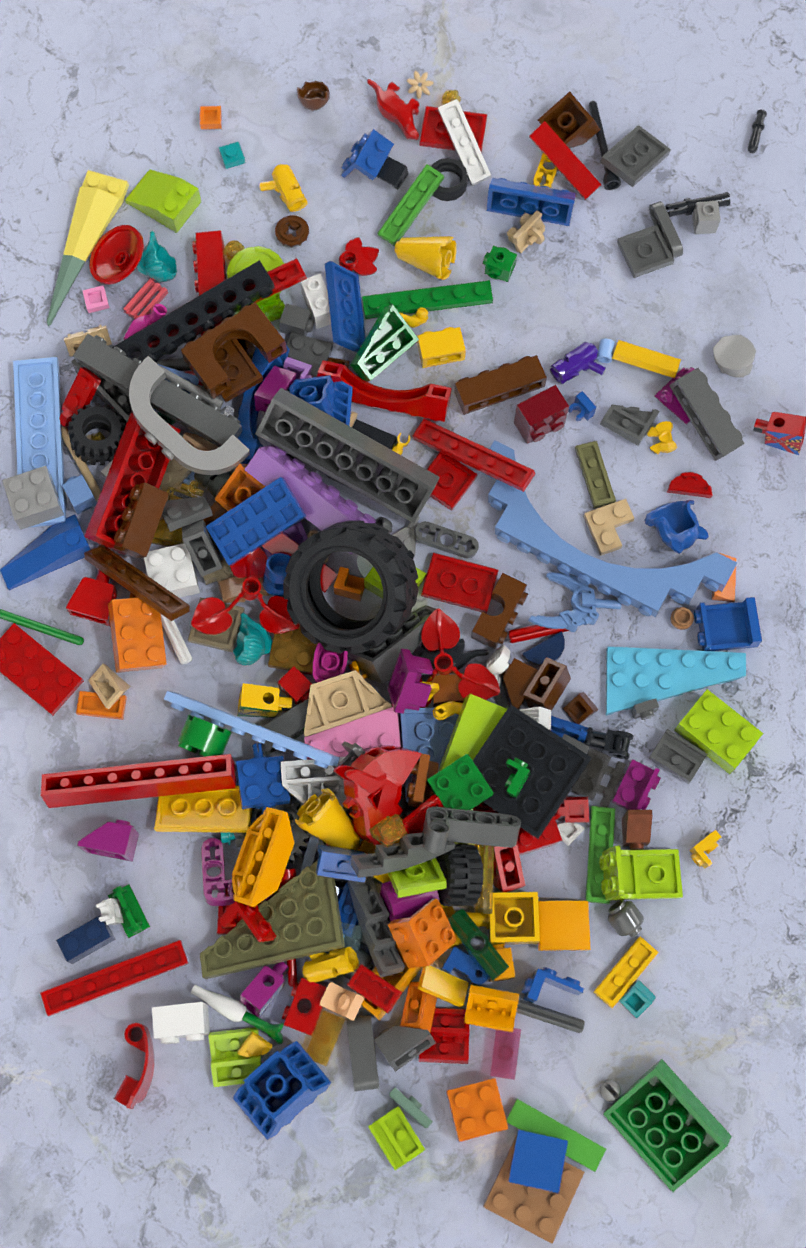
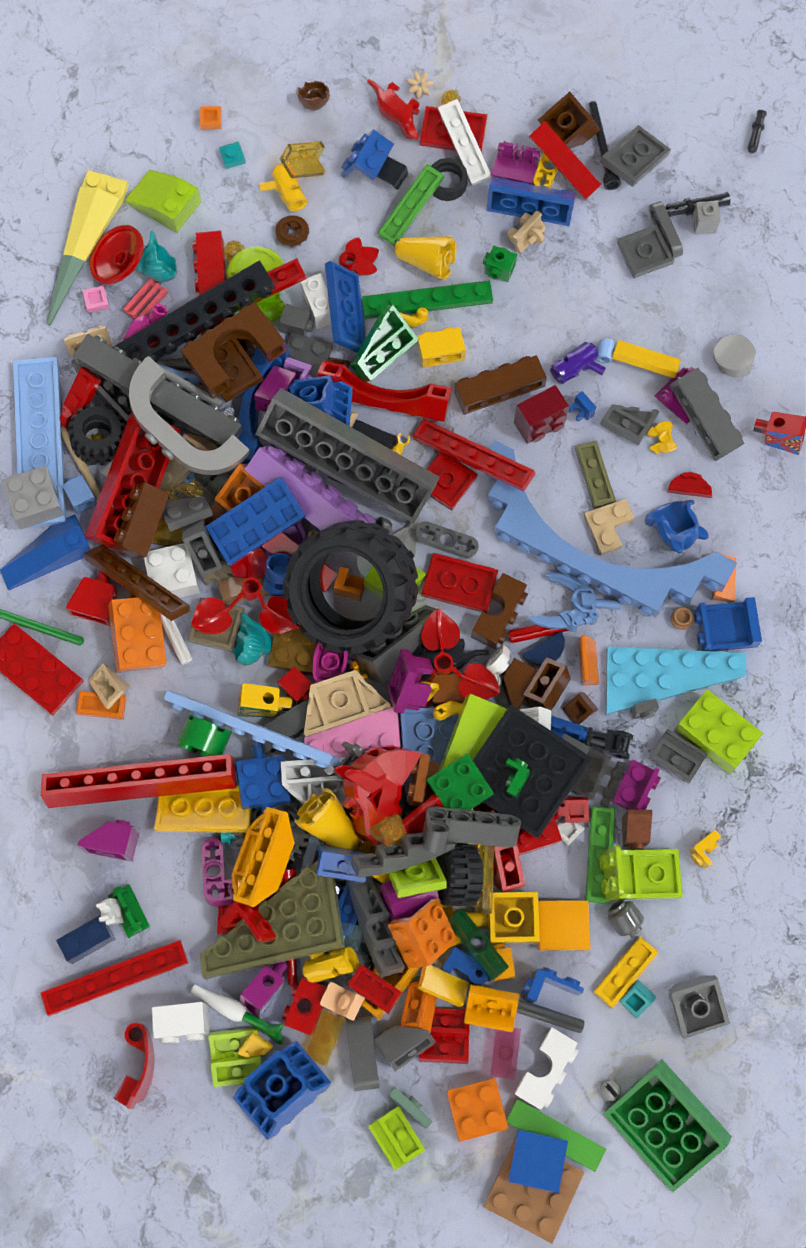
(303, 159): none -> clear yellow panel
(515, 163): none -> magenta hinge
(559, 1051): none -> white arch
(588, 661): none -> orange slope
(698, 1005): none -> dark grey slope

